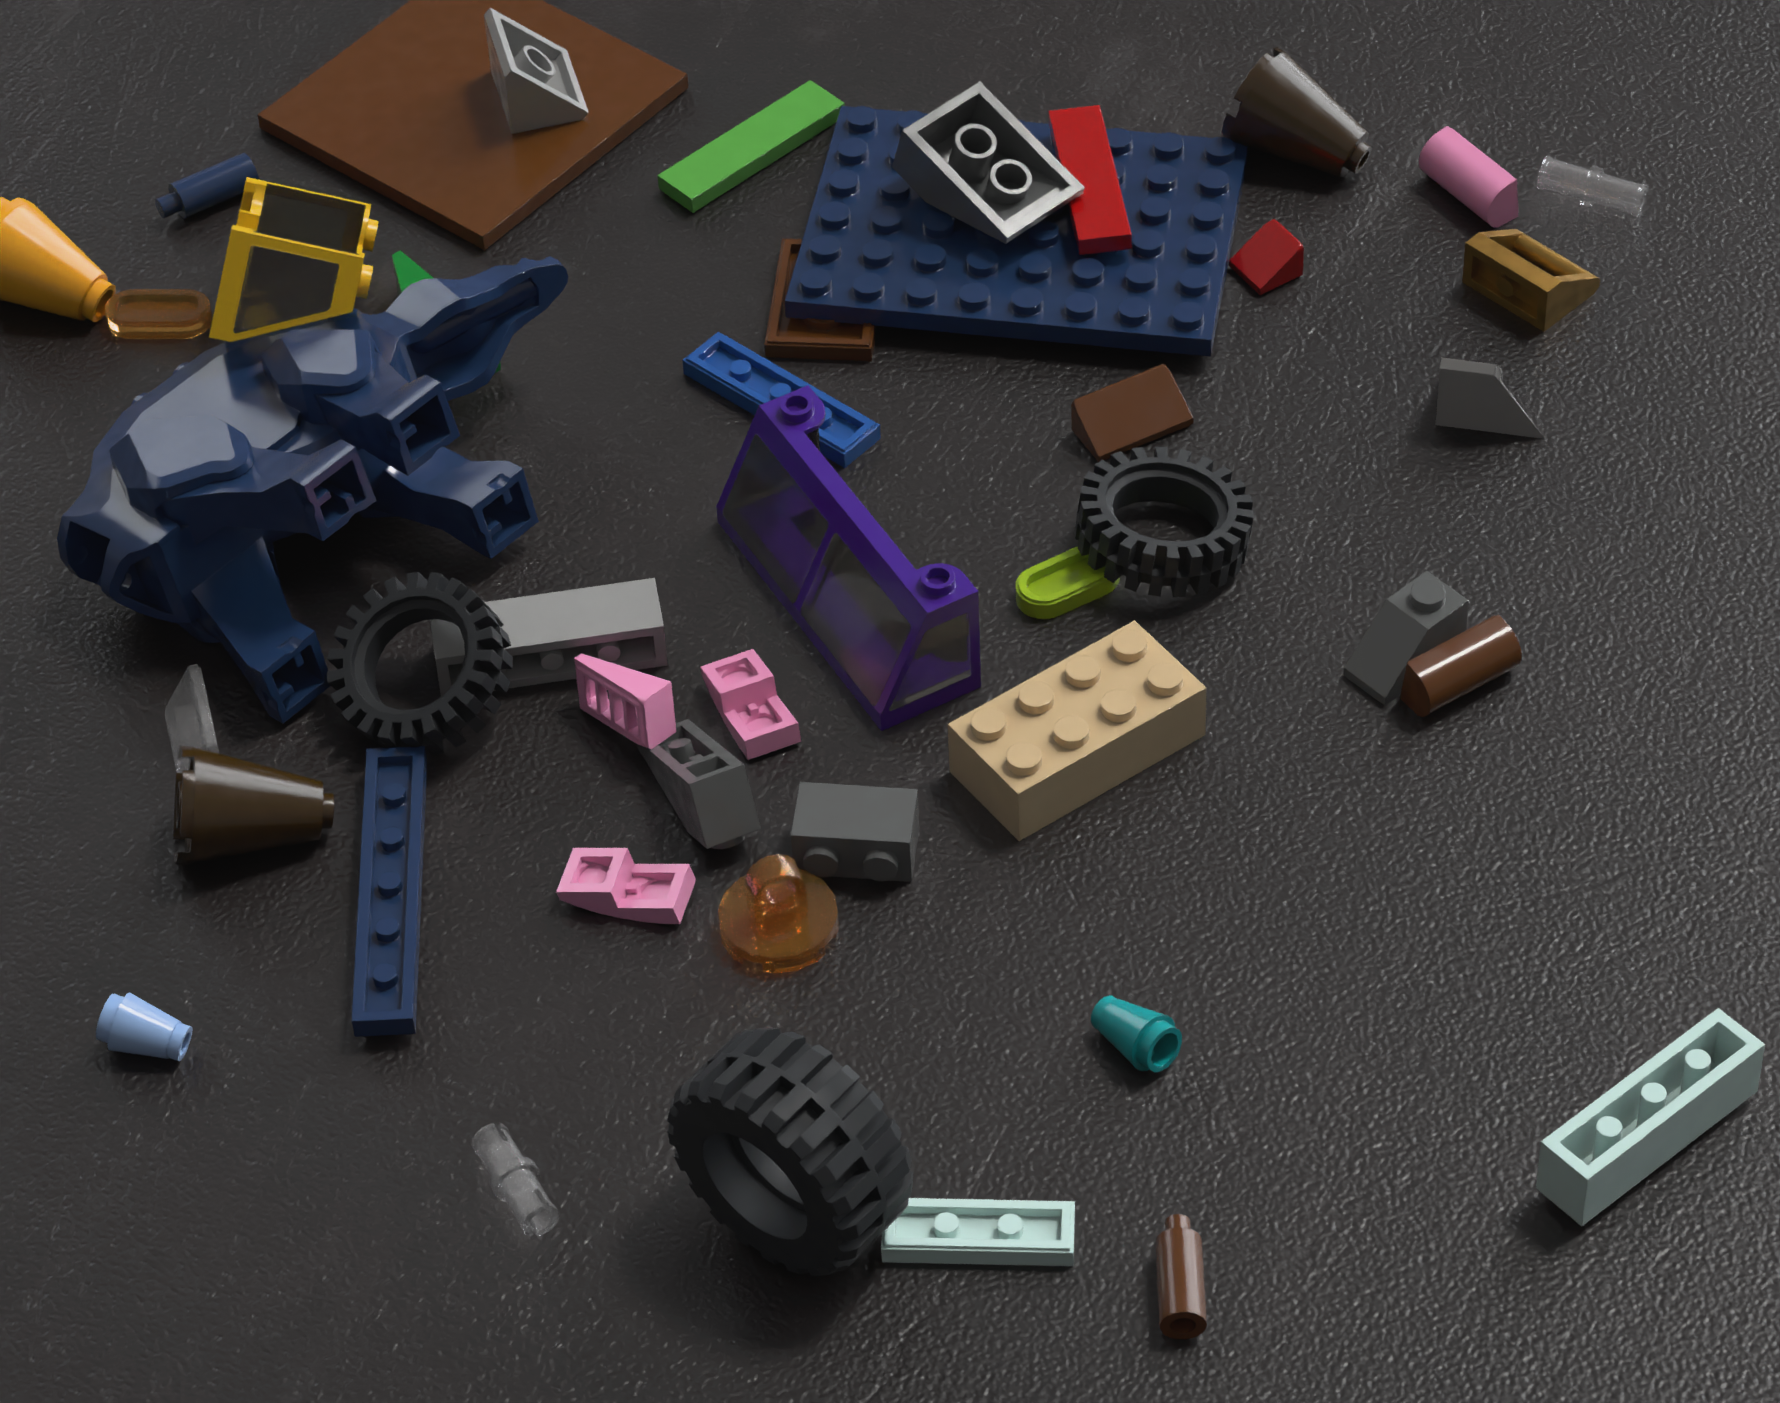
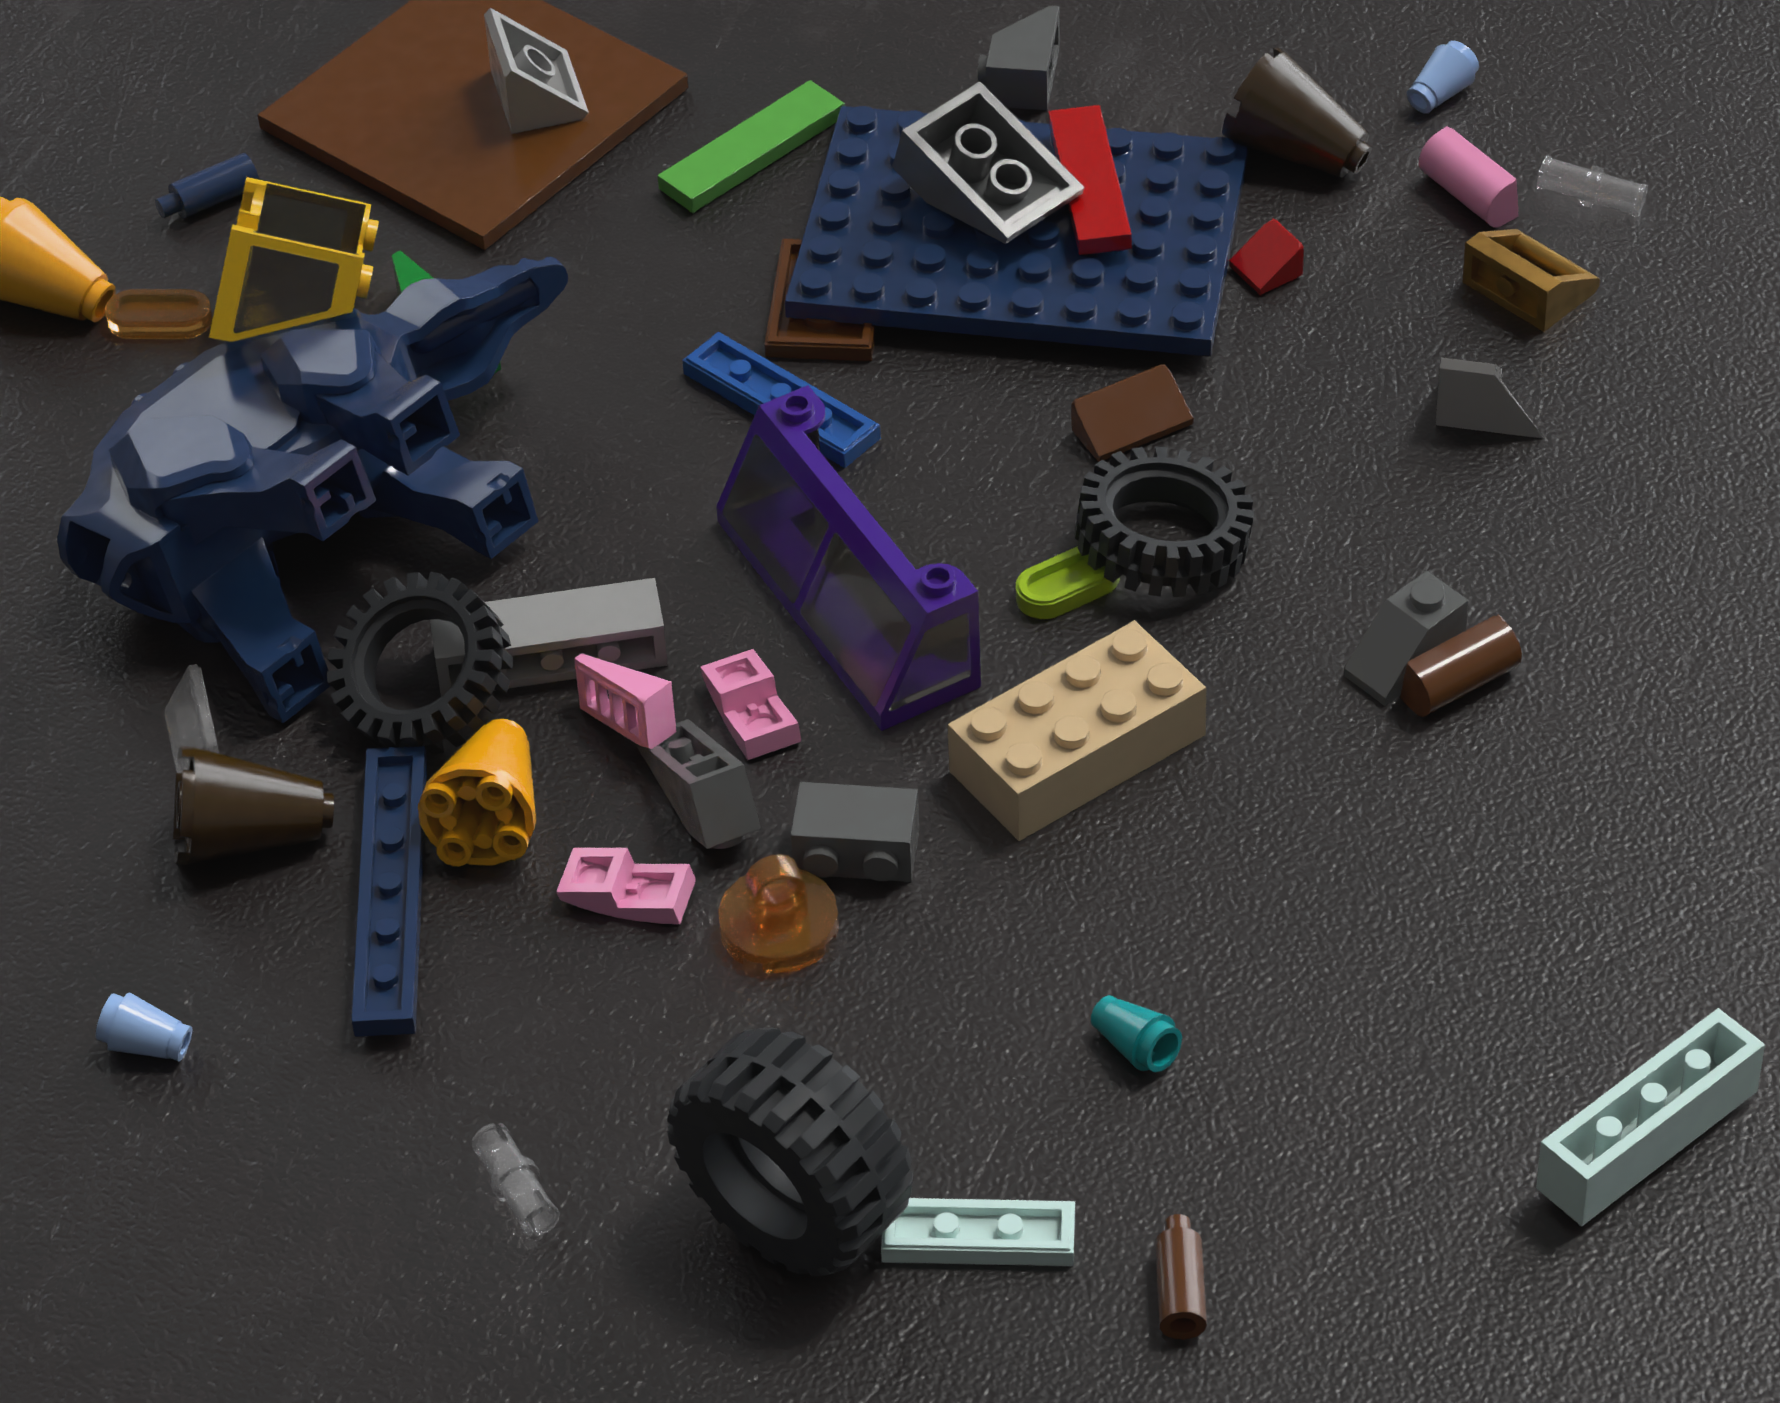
(482, 799): none -> light orange cone
(1023, 61): none -> dark grey slope
(1444, 75): none -> light blue cone

